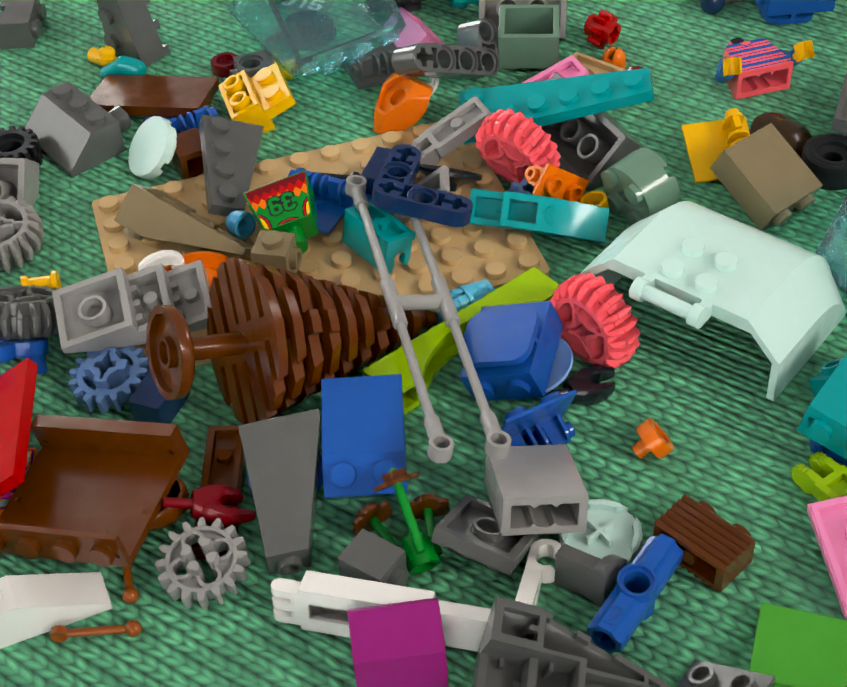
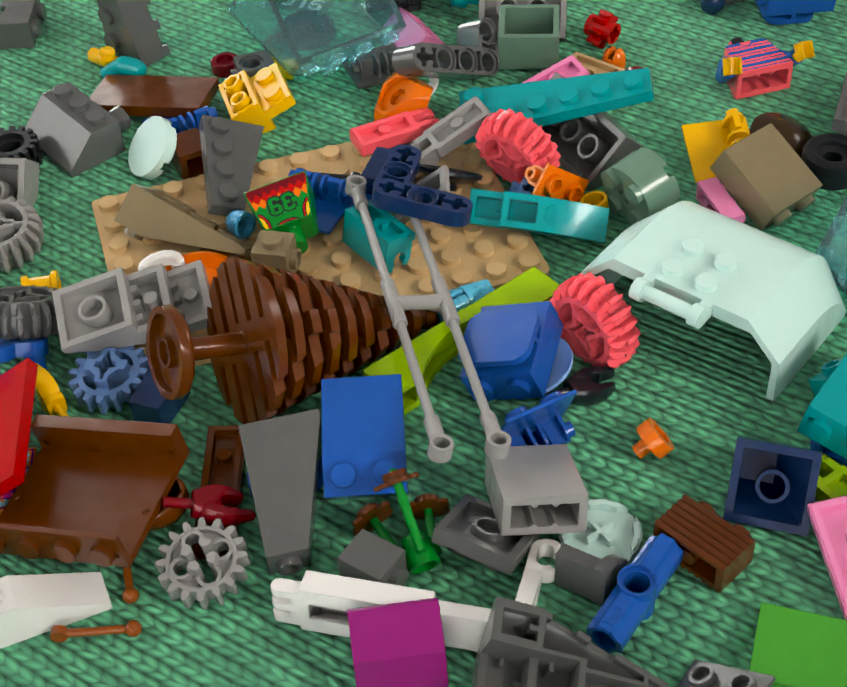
(49, 393): none -> yellow hand
(392, 130): none -> coral hinge
(714, 196): none -> bright pink piece
(772, 485): none -> dark blue slope

